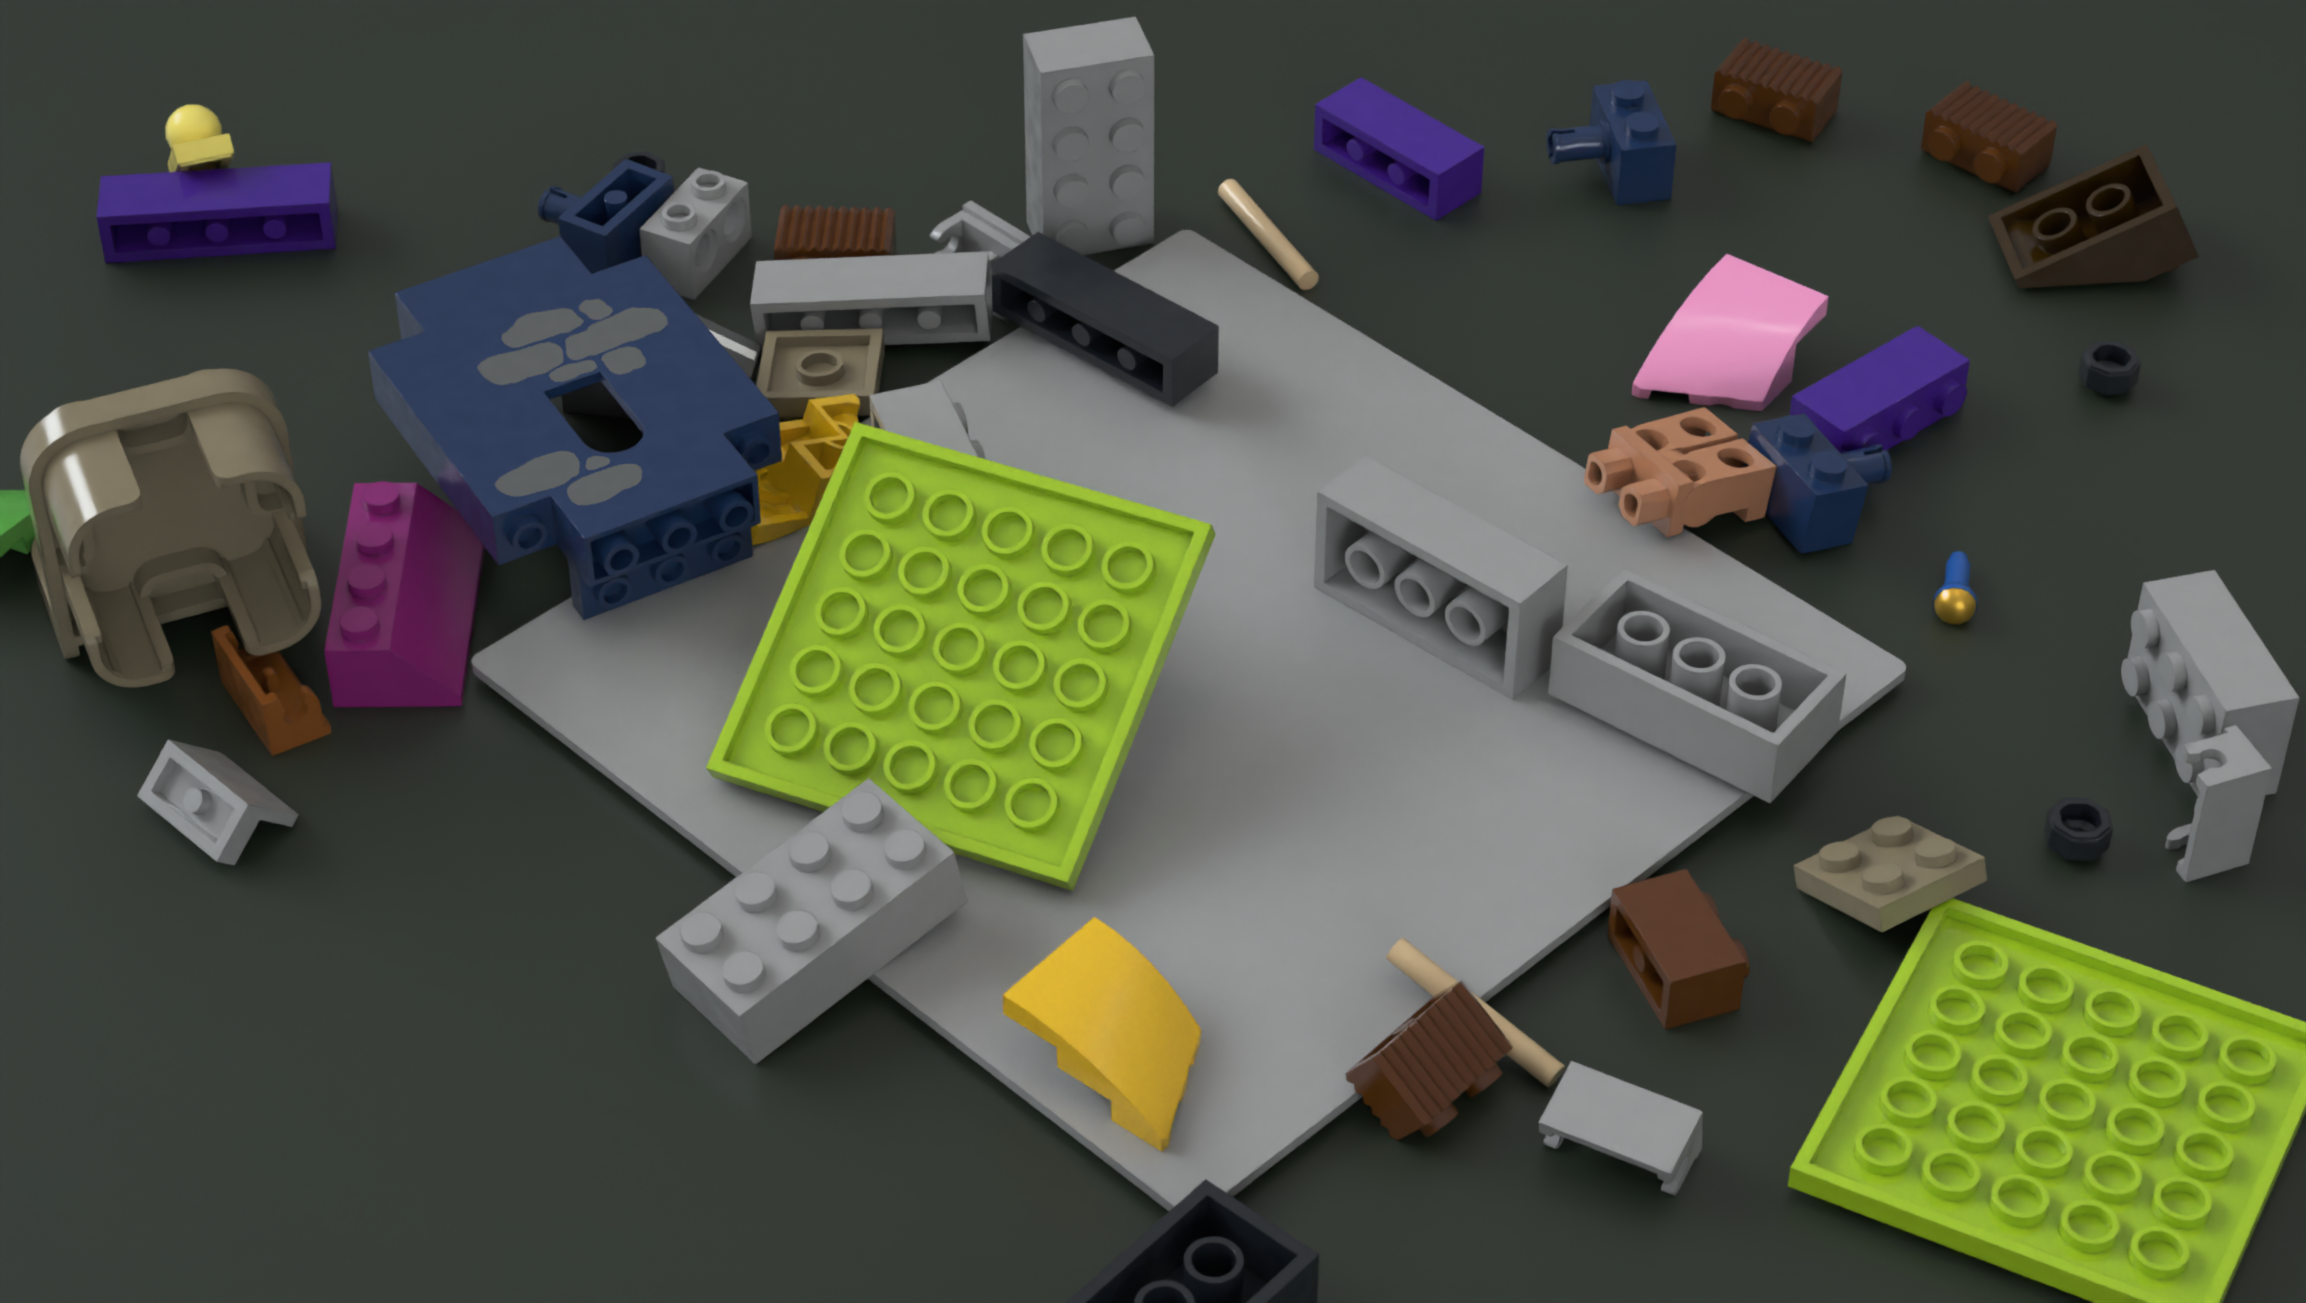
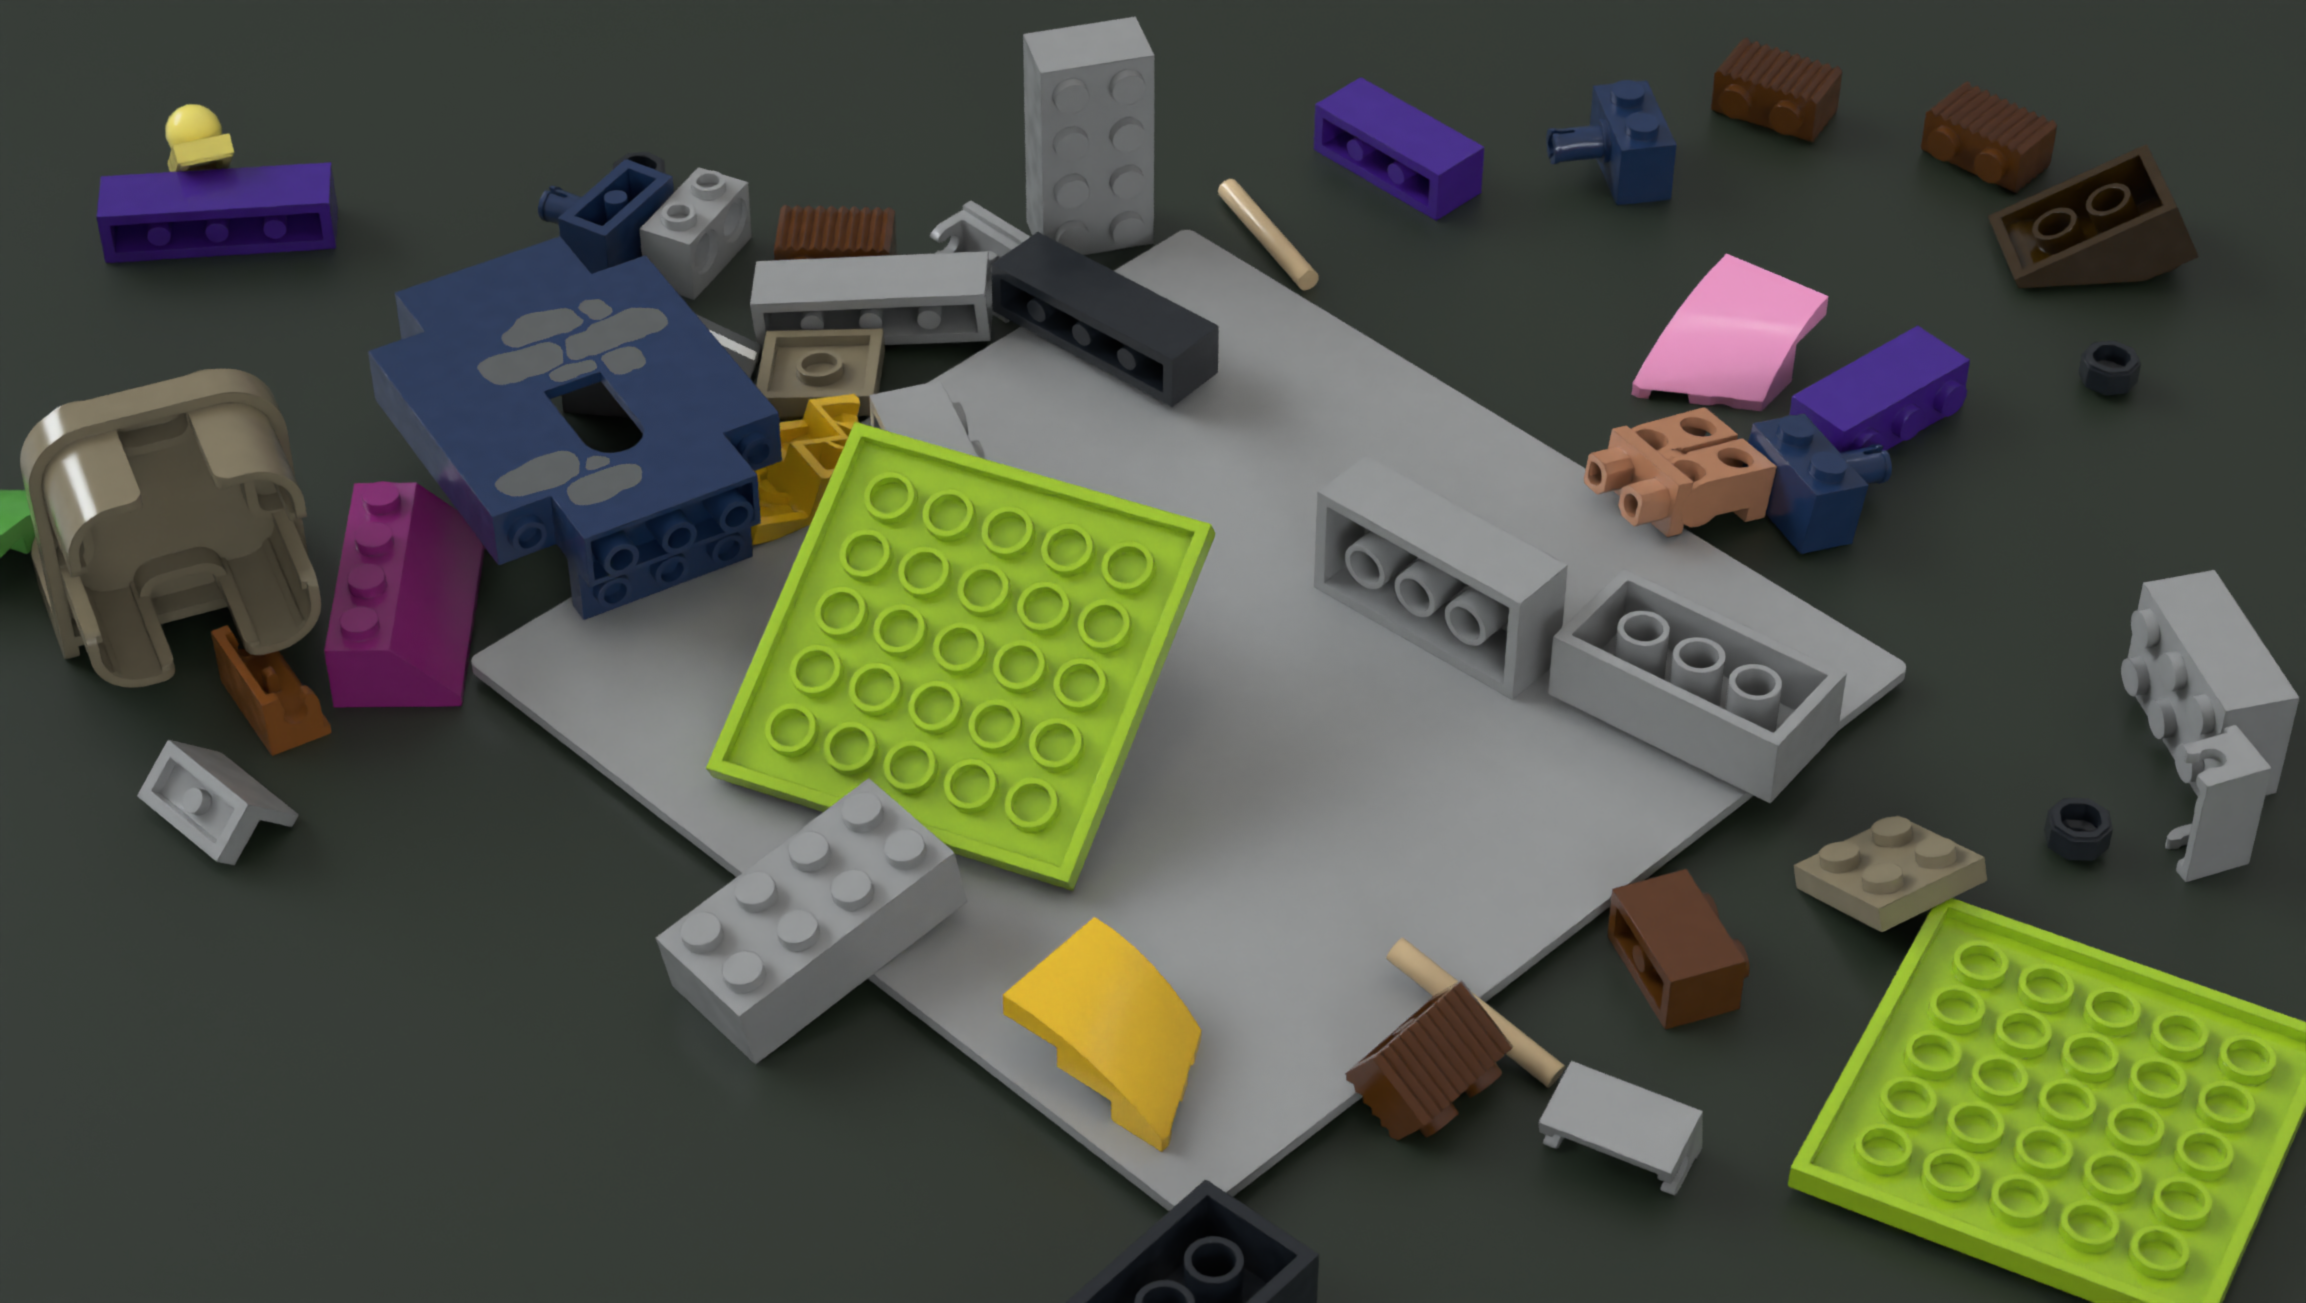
(1955, 599): piece -> none

